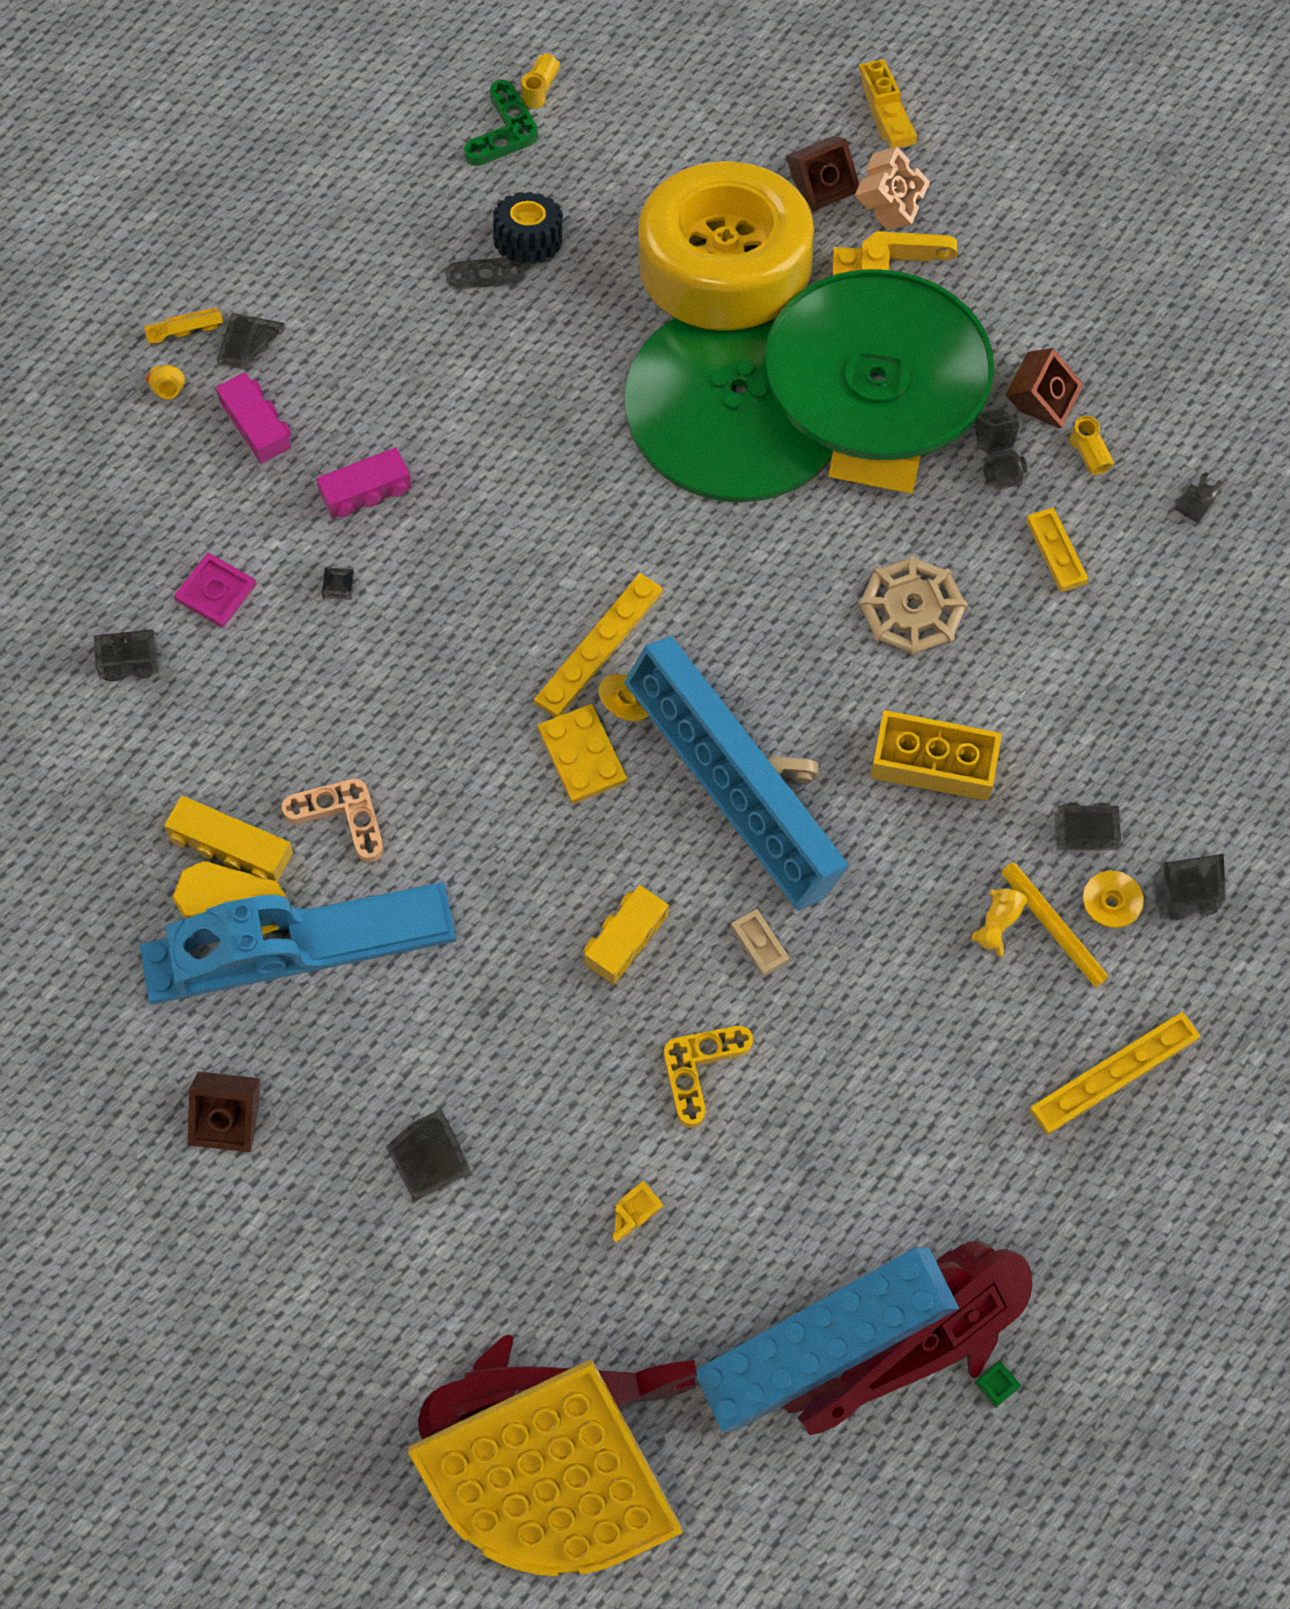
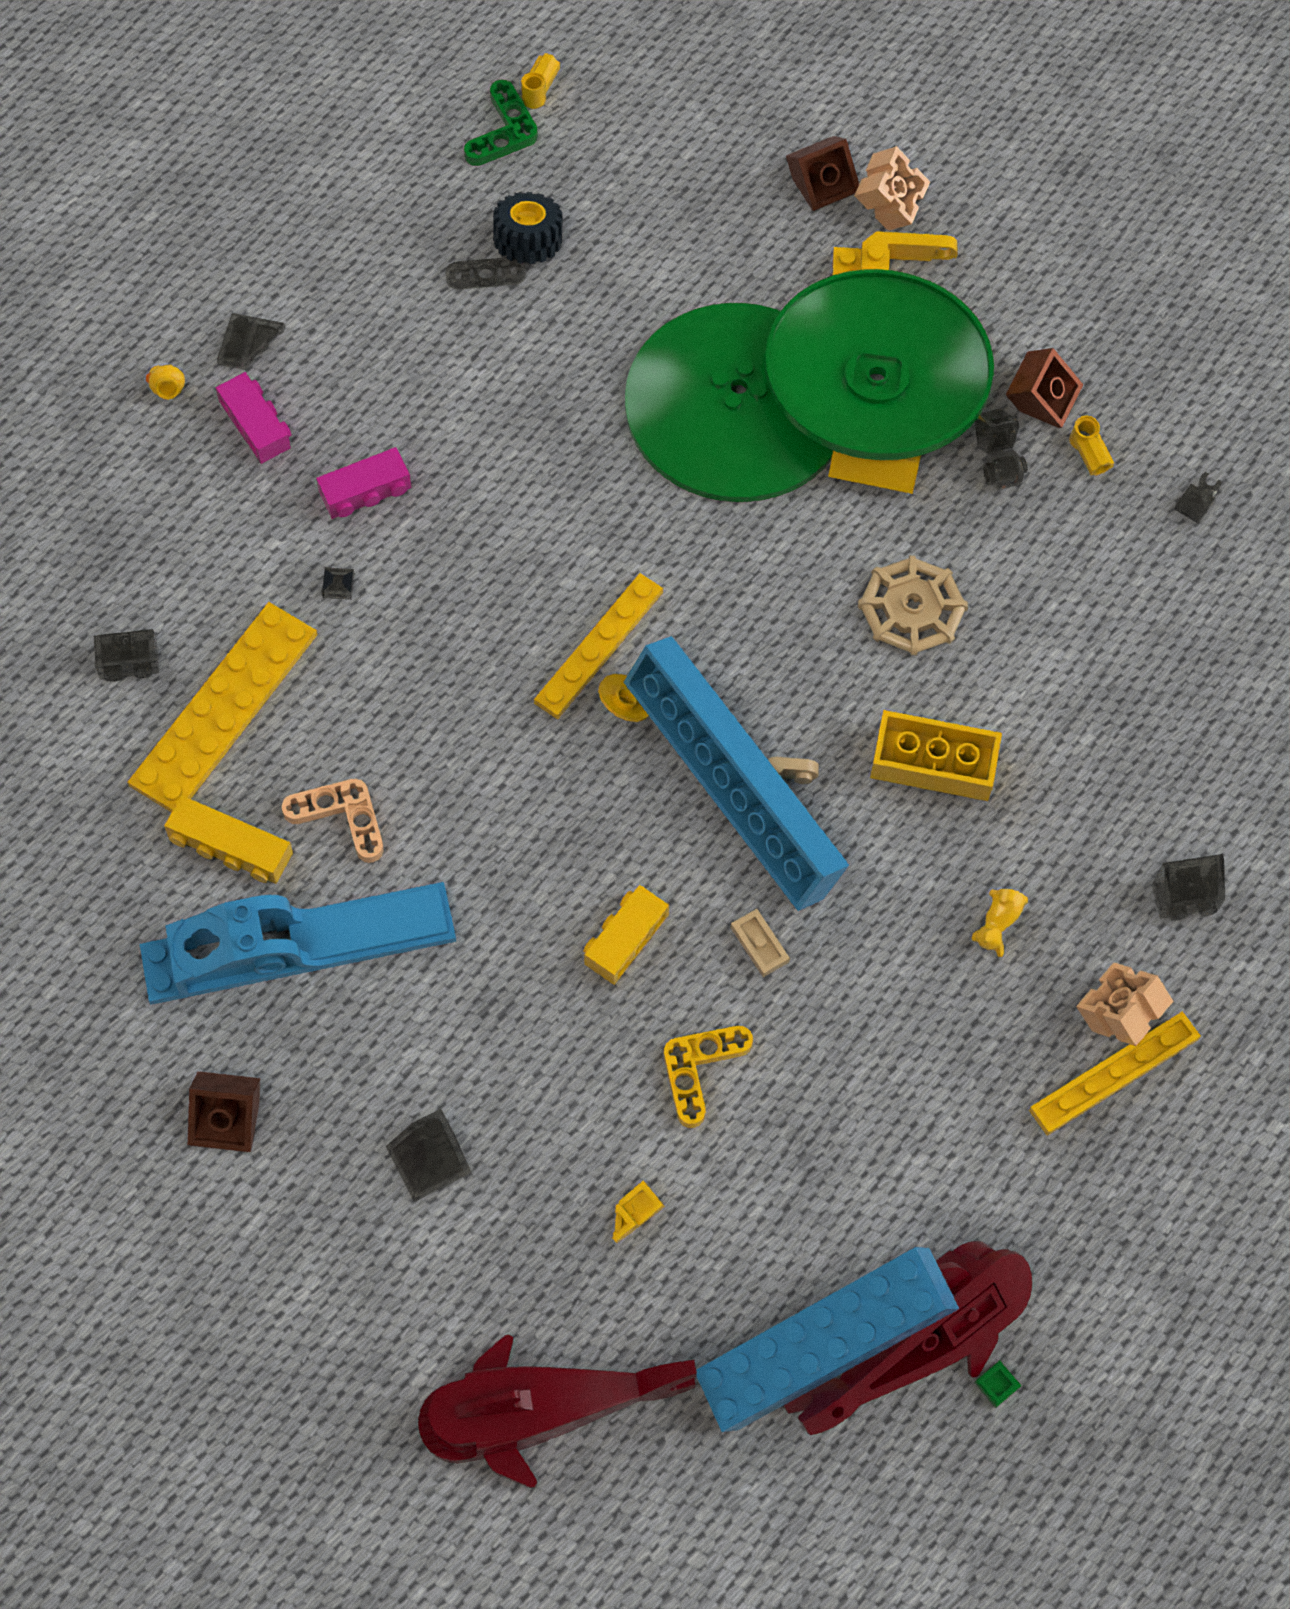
(182, 324): yellow hinge -> none
(211, 884): yellow shield -> none
(215, 590): dark pink tile -> none
(223, 707): none -> yellow plate
(548, 1479): yellow plate -> none
(582, 753): yellow plate -> none
(731, 208): yellow wheel -> none
(886, 104): yellow slope -> none
(1055, 925): yellow axle -> none
(1057, 549): yellow plate -> none
(1087, 827): clear smoke brick -> none
(1122, 890): yellow dish -> none
(1125, 1004): none -> light nougat brick

